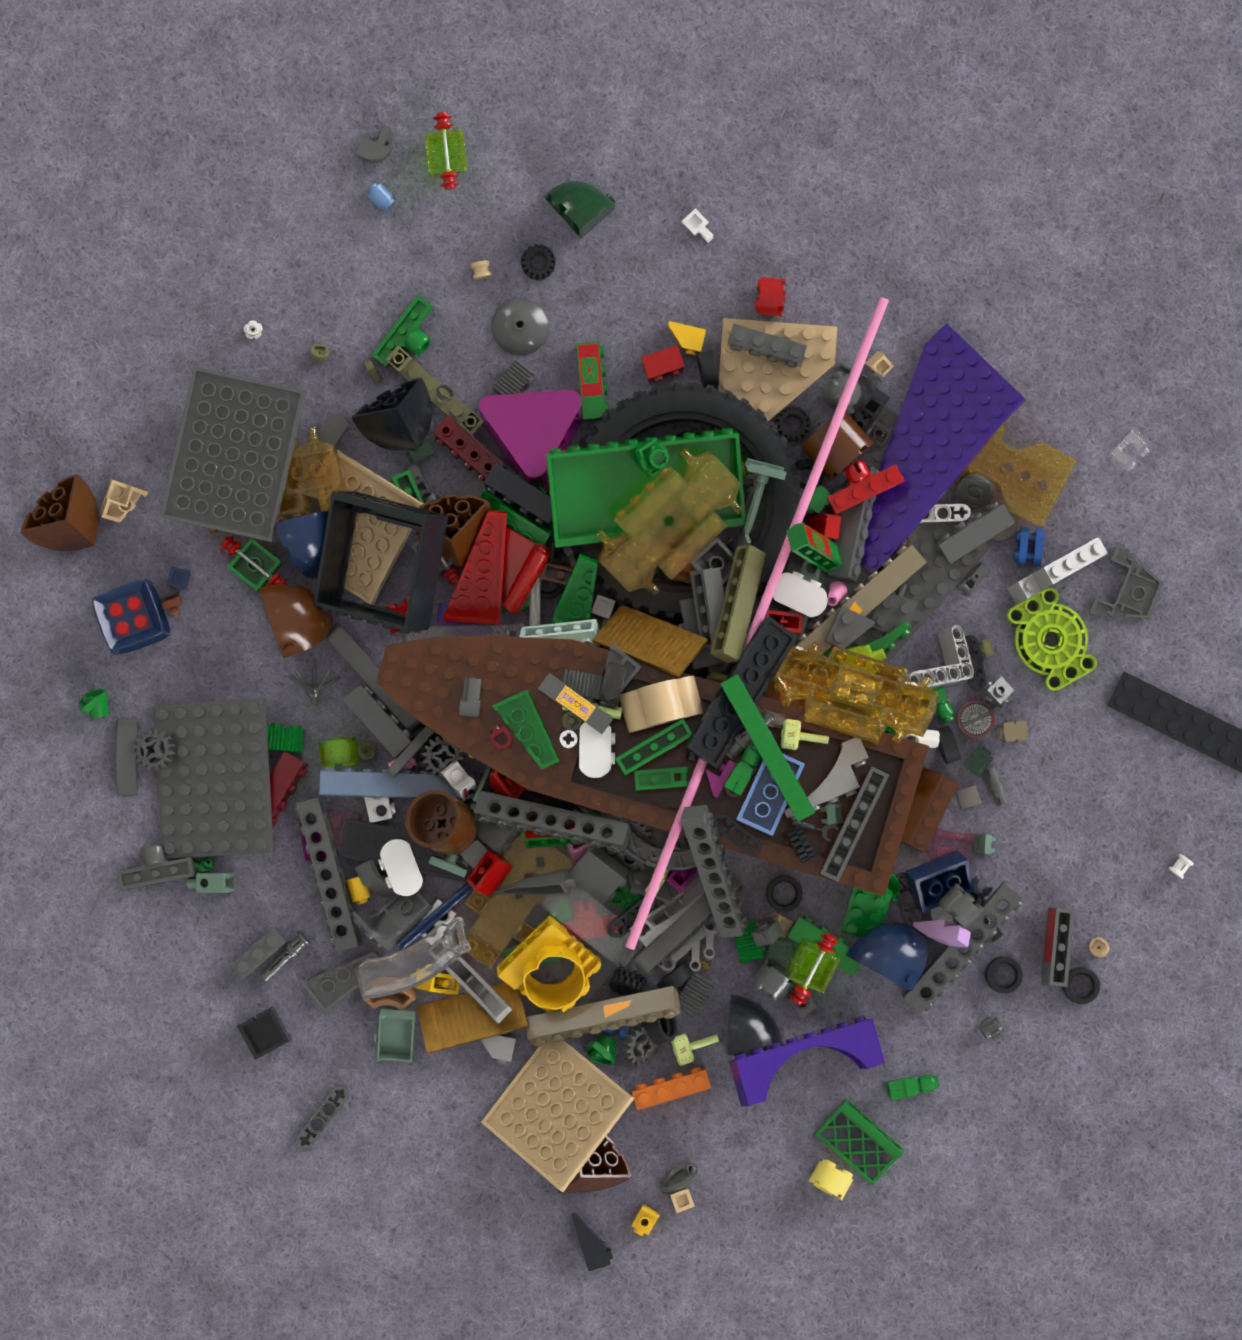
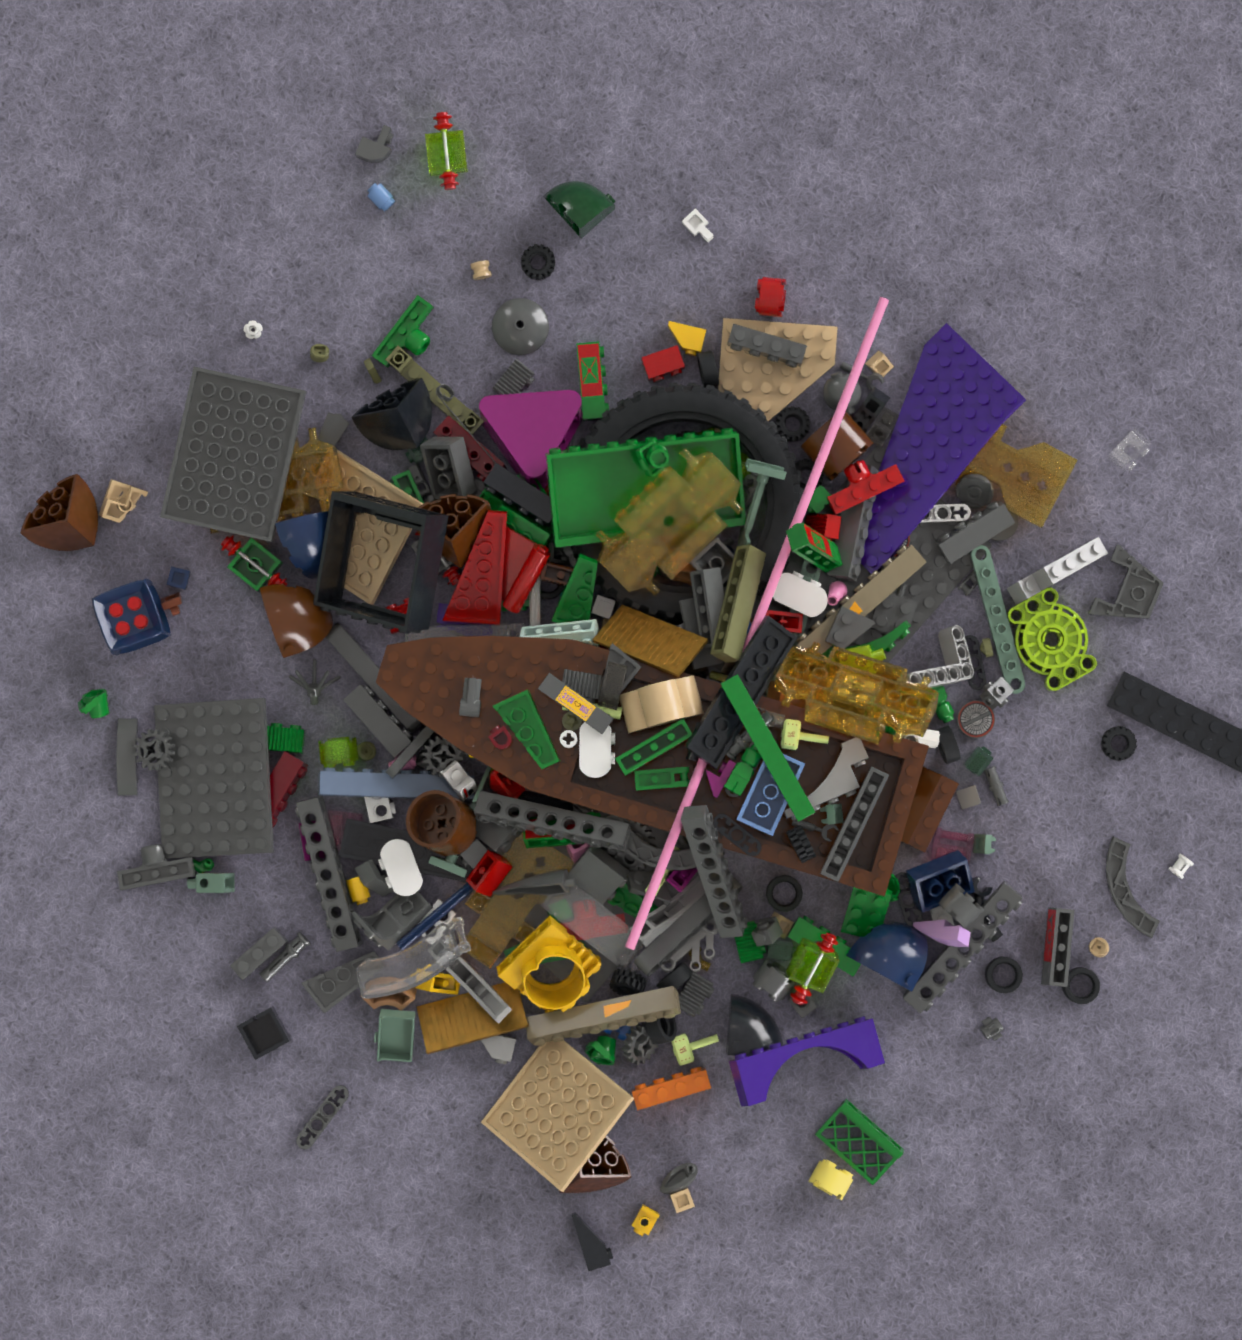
(448, 466): none -> dark grey brick
(622, 919): black beam -> none
(911, 1086): green piece -> none
(997, 618): none -> sand green plate
(1012, 731): dark tan brick -> none
(1021, 554): blue brick -> none
(1121, 892): none -> dark grey tile
(1130, 739): none -> black tyre

